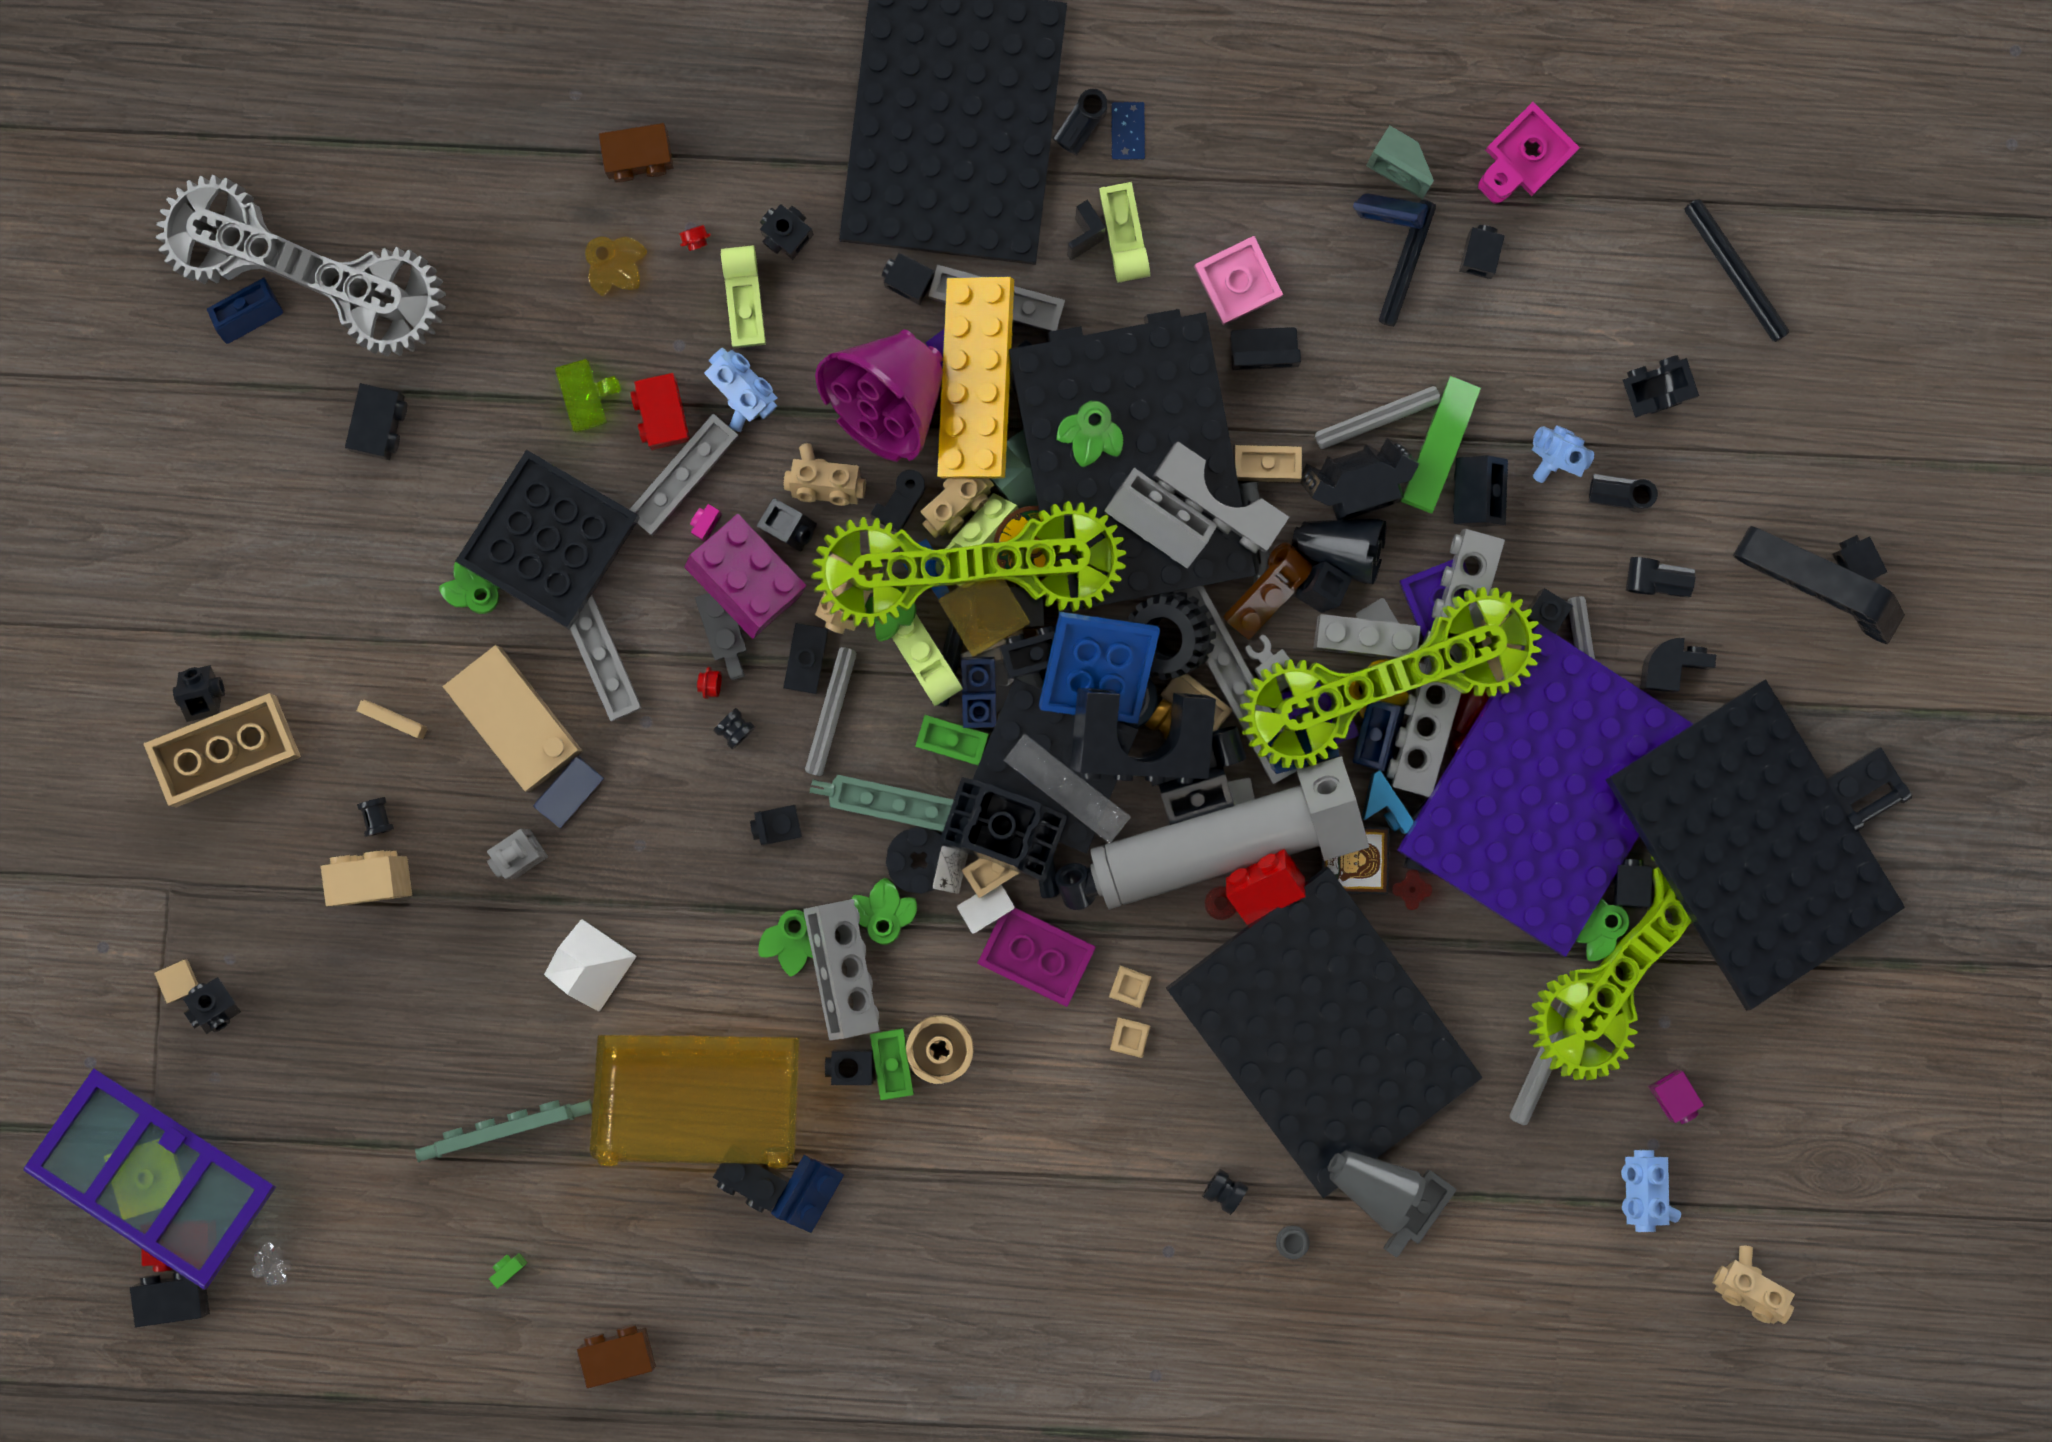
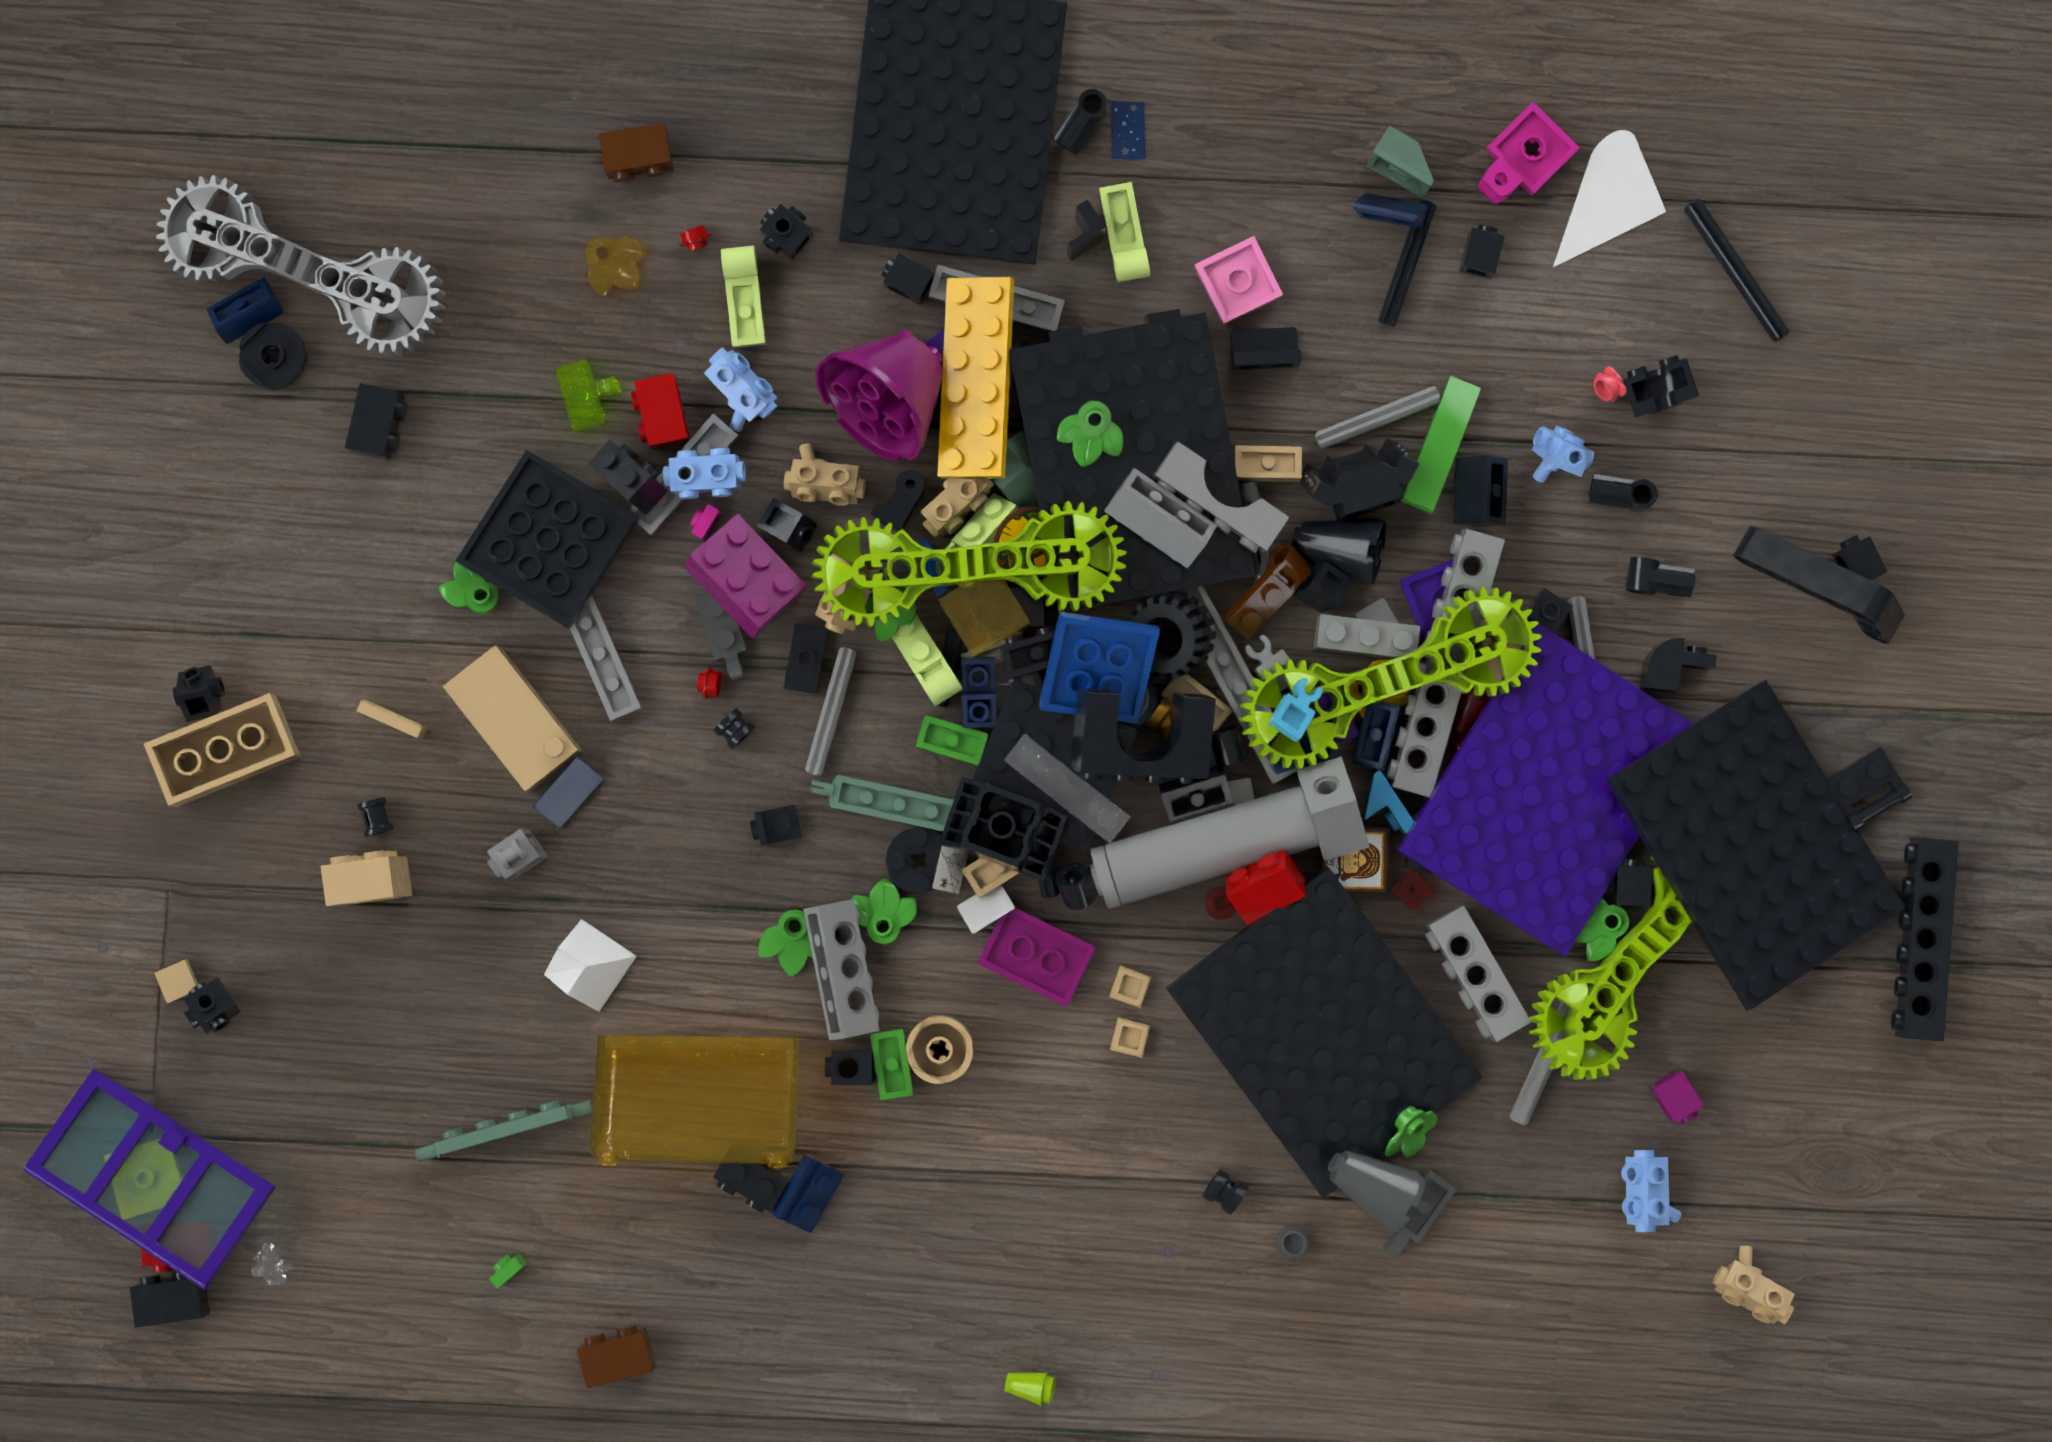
(253, 356): none -> black plate
(629, 478): none -> black brick
(713, 473): none -> light blue brick
(1032, 1387): none -> lime cone
(1293, 713): none -> medium azure plate
(1412, 1128): none -> bright green plate
(1511, 1013): none -> light grey brick
(1609, 385): none -> coral plate
(1612, 196): none -> white sticker
(1936, 955): none -> black brick

